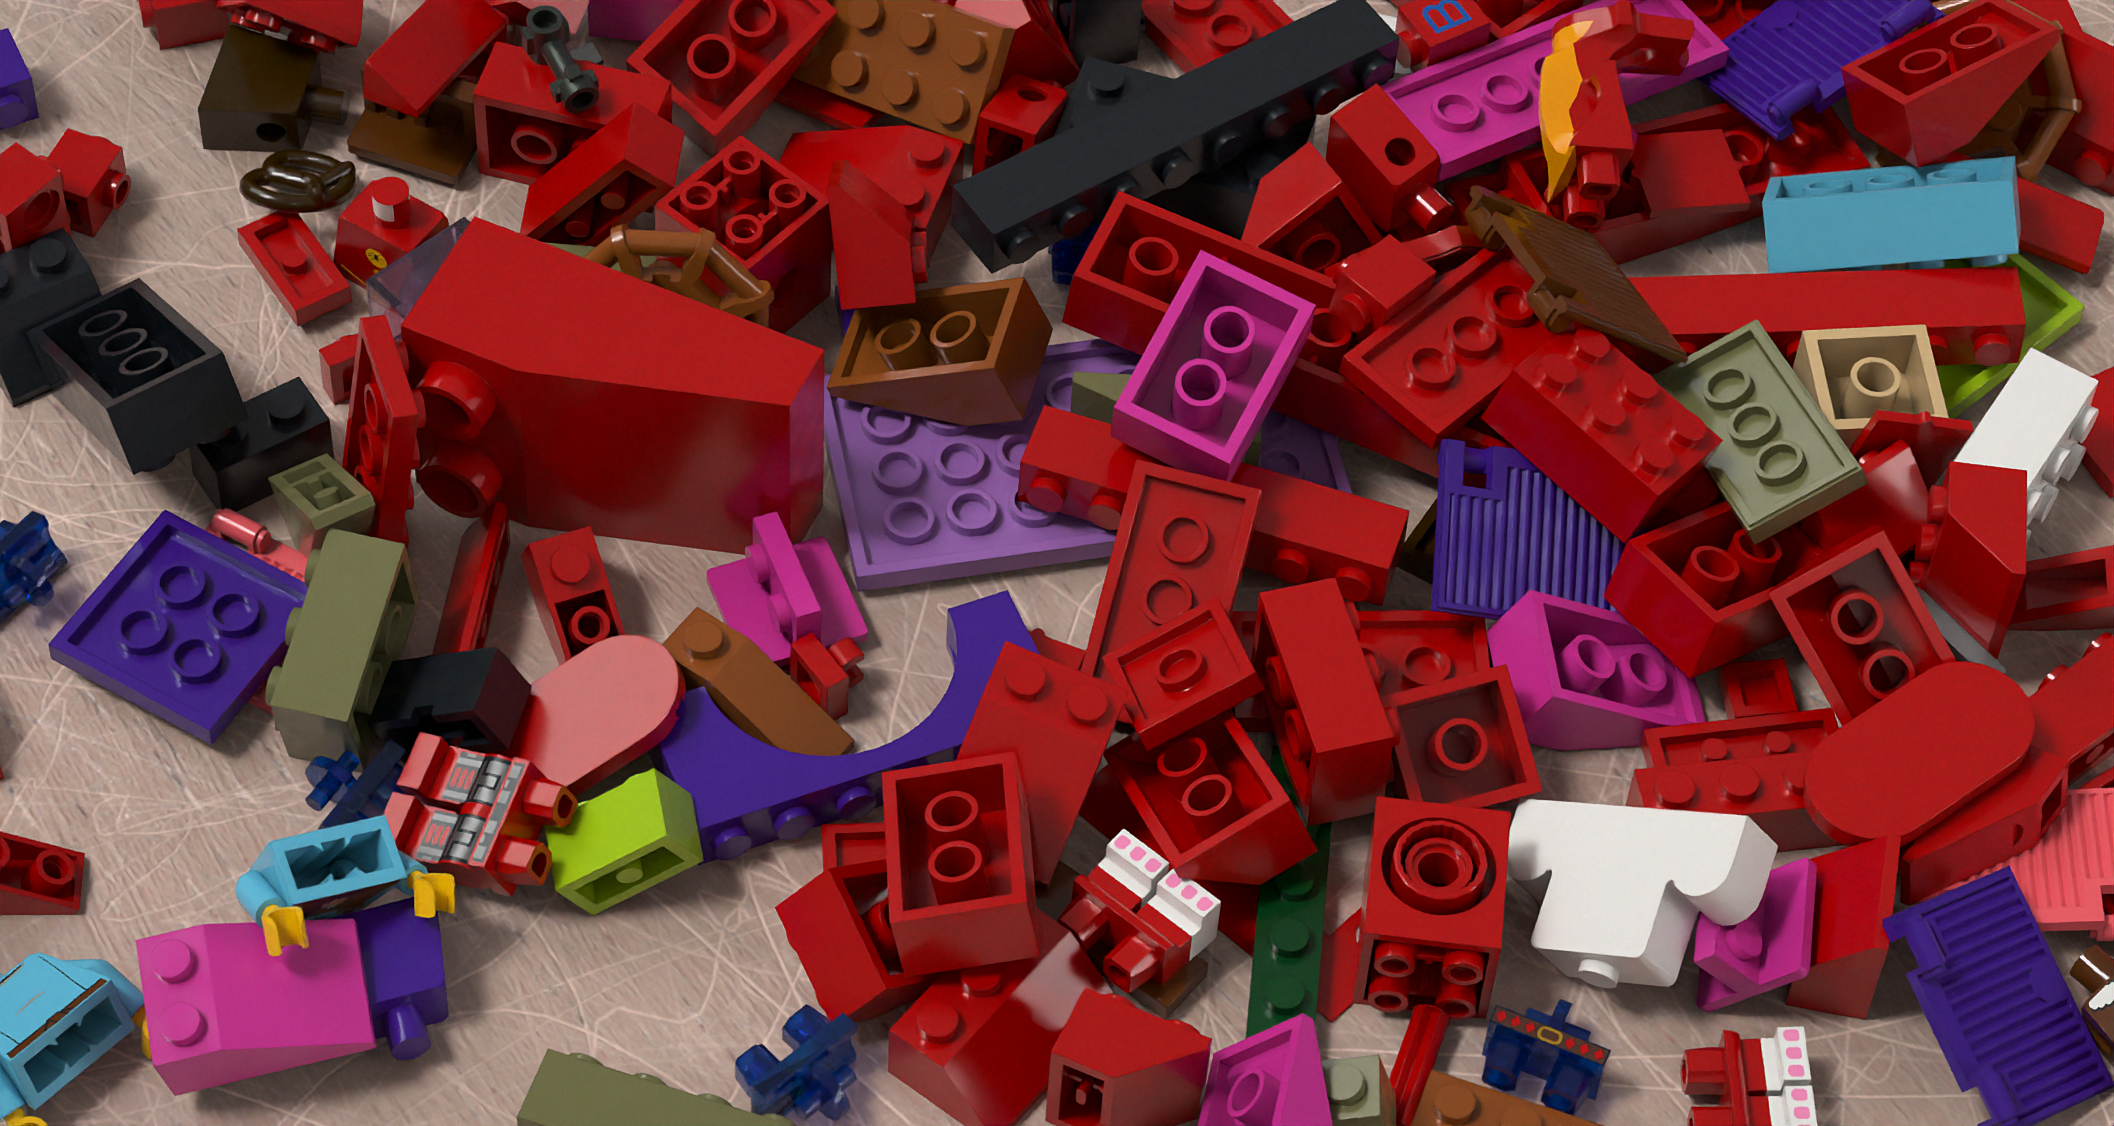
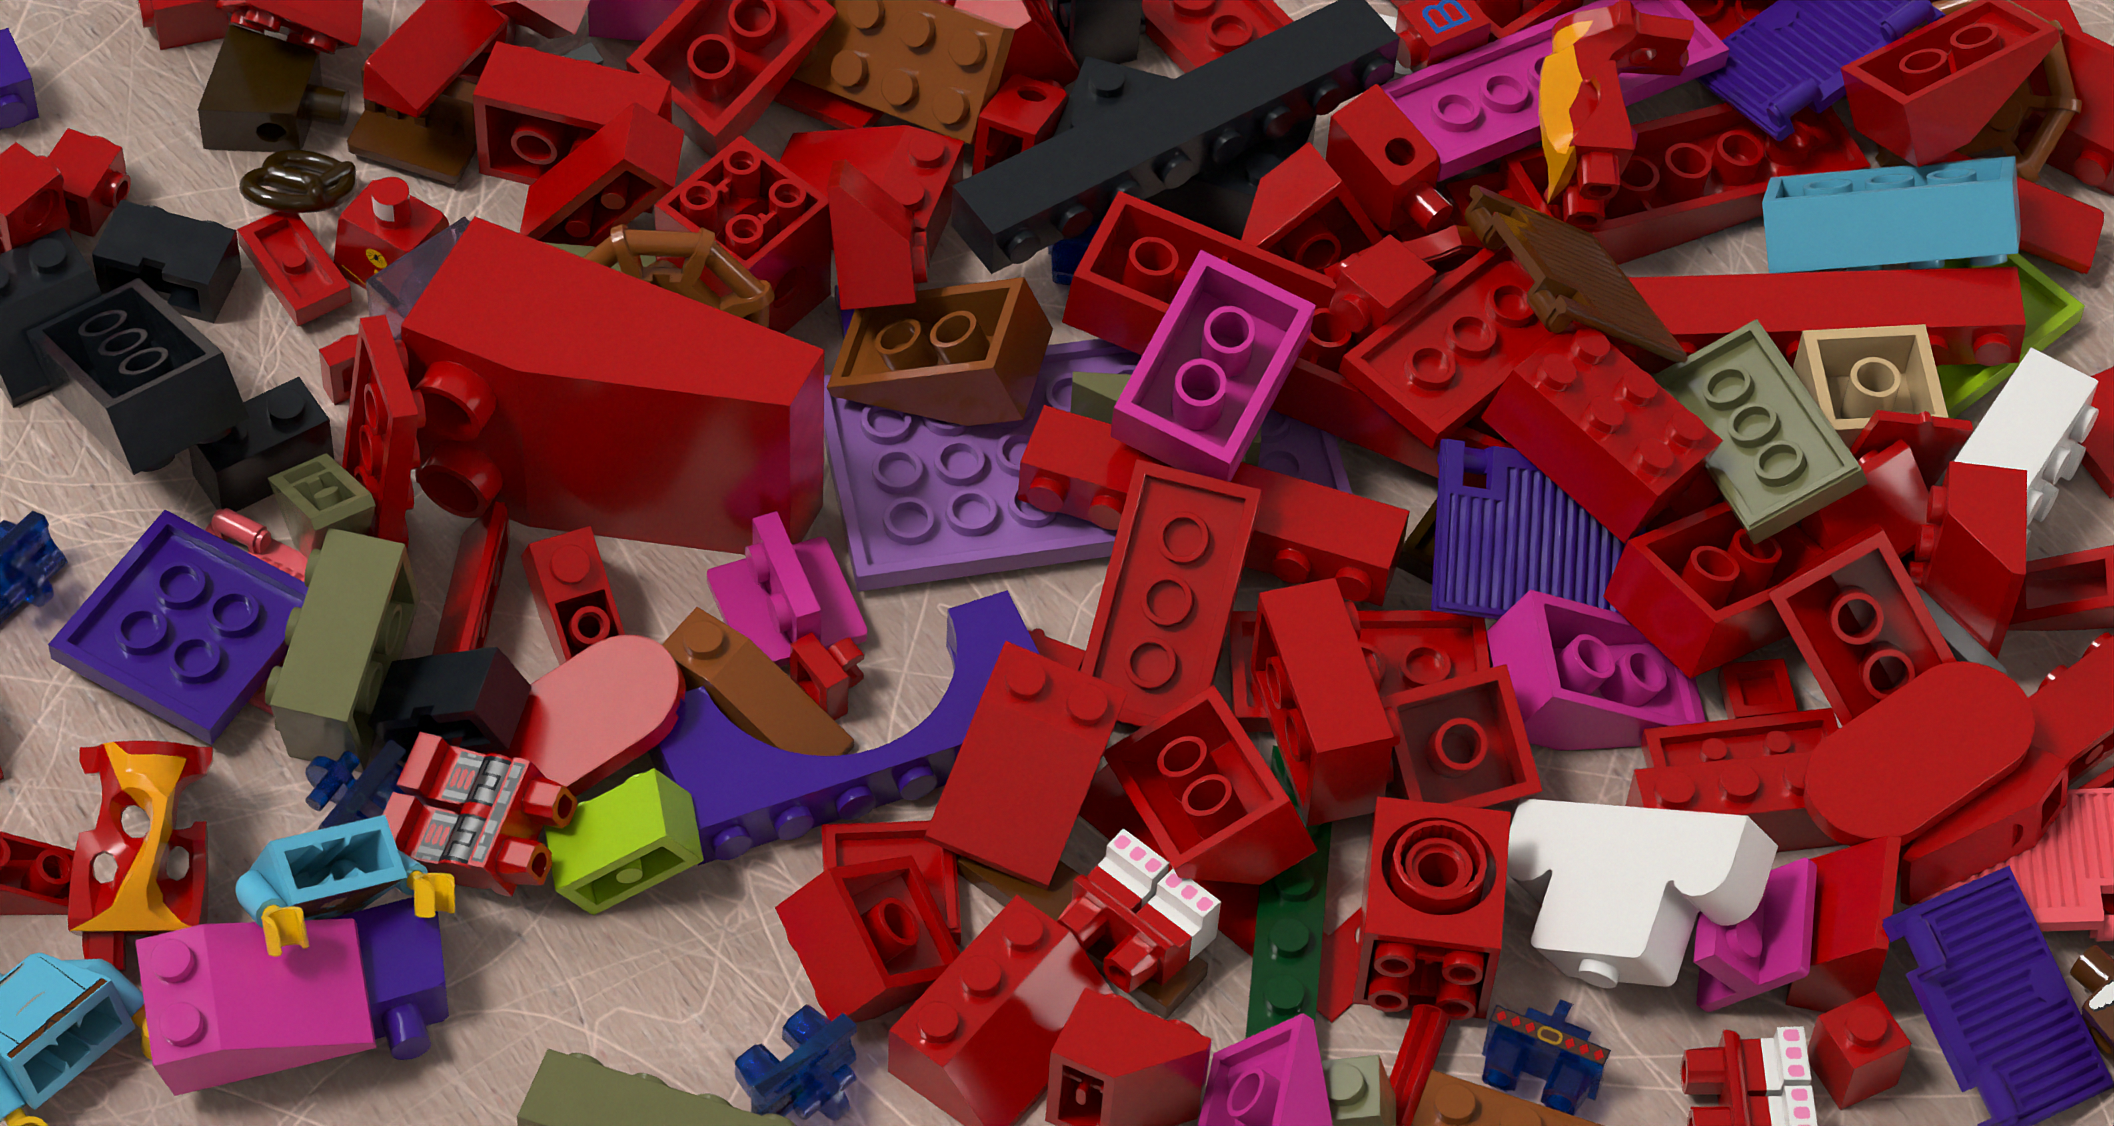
(141, 895): none -> red hips
(175, 255): none -> black brick
(545, 44): pearl dark grey bar -> none
(959, 864): red brick -> none
(1183, 673): red plate -> none
(1687, 174): red piece -> none
(1858, 1050): none -> red brick

